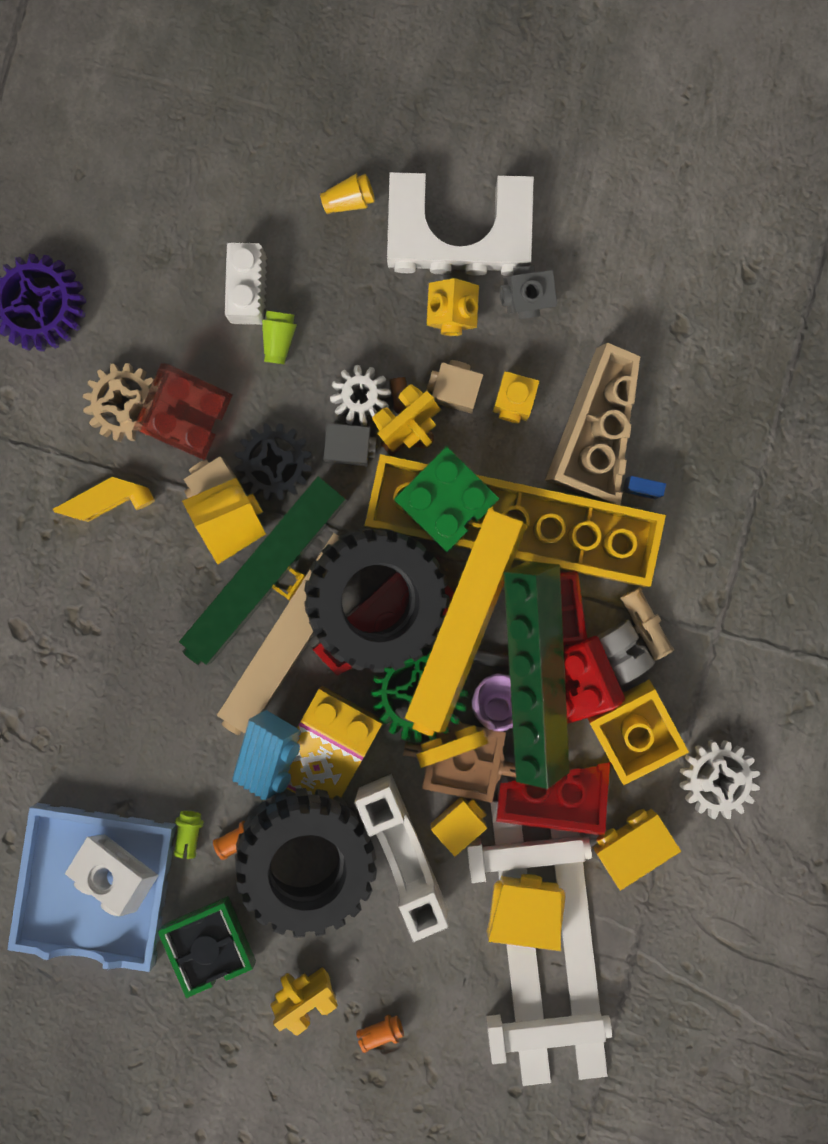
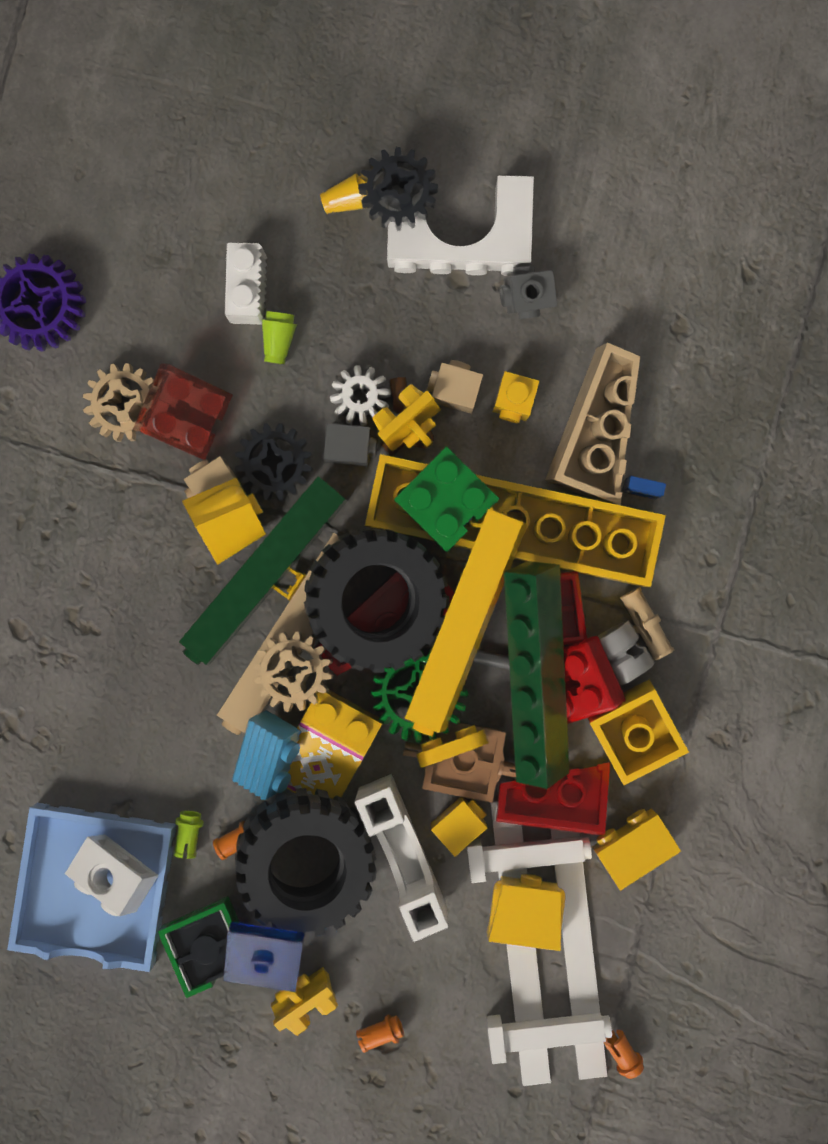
(105, 498): yellow piece -> none
(263, 956): none -> clear blue plate
(296, 688): none -> tan gear
(409, 181): none -> black gear
(452, 306): yellow brick -> none
(493, 703): lavender hair -> none
(628, 1061): none -> orange pin
(734, 777): white gear -> none

